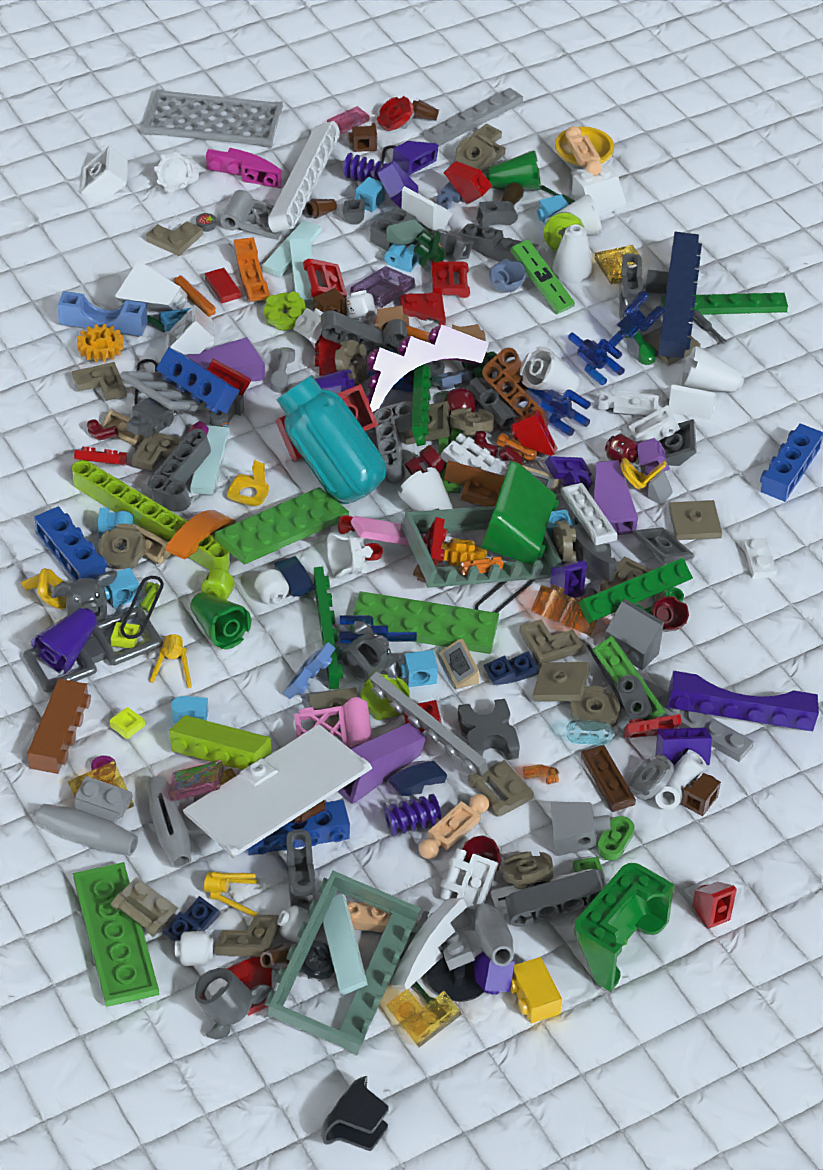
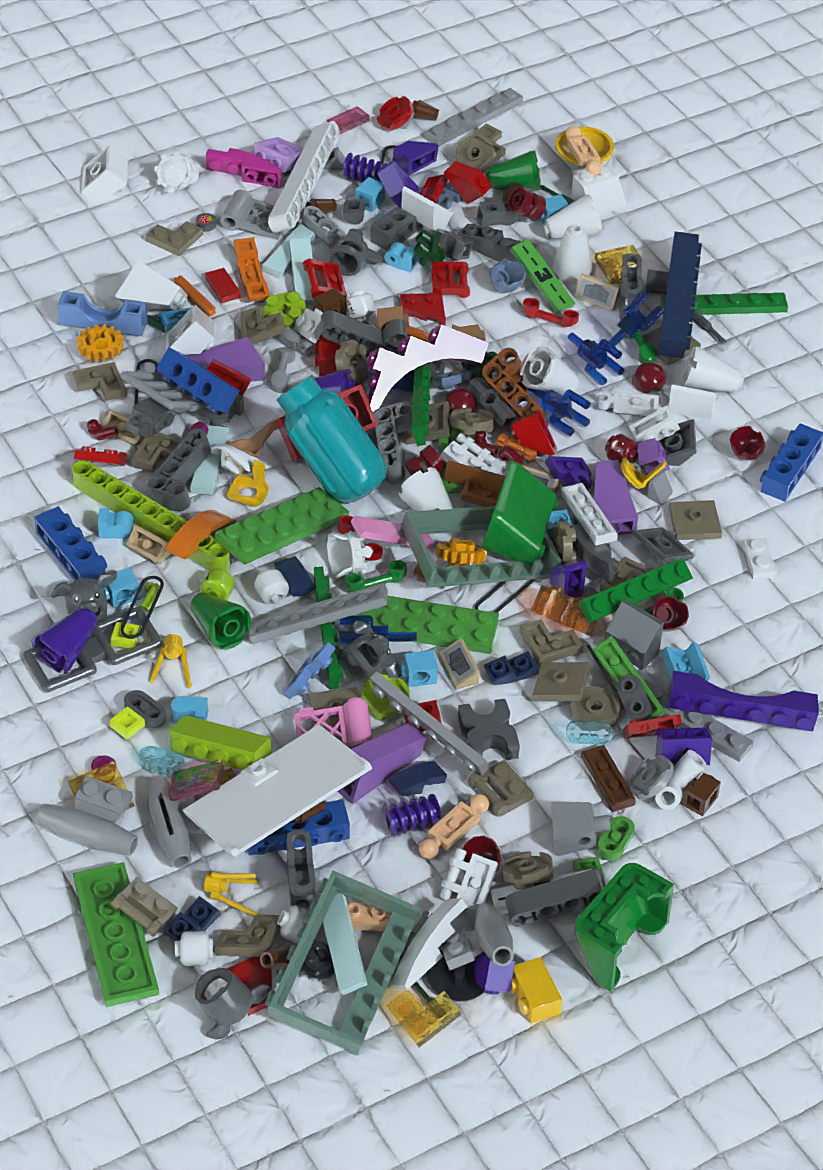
(42, 582): yellow piece -> none
(59, 726): dark orange brick -> none
(123, 558): dark tan plate -> none
(148, 708): none -> dark grey plate
(161, 762): none -> clear light blue beam
(218, 134): light grey door -> none
(240, 454): none -> hat
(258, 328): none -> dark tan plate
(279, 152): none -> lavender plate
(296, 341): none -> light grey bar
(315, 219): none -> light grey beam
(318, 613): none -> light grey plate
(335, 160): none -> light grey slope
(351, 252): none -> dark grey piece
(356, 1118): black piece -> none
(363, 138): reddish brown brick -> none
(383, 290): clear purple container -> none
(397, 571): none -> green bar
(403, 232): sand green slope -> none
(434, 187): none -> red tile
(434, 539): red wing -> none
(482, 564): orange axle -> none
(526, 203): none -> dark red wheel
(531, 309): none -> red bar
(541, 770): clear orange arm -> none
(556, 223): lime plate -> none
(597, 292): none -> slope
(649, 377): none -> dark red hair
(685, 661): none -> medium azure bracket
(714, 903): red slope -> none
(747, 443): none -> dark red hair

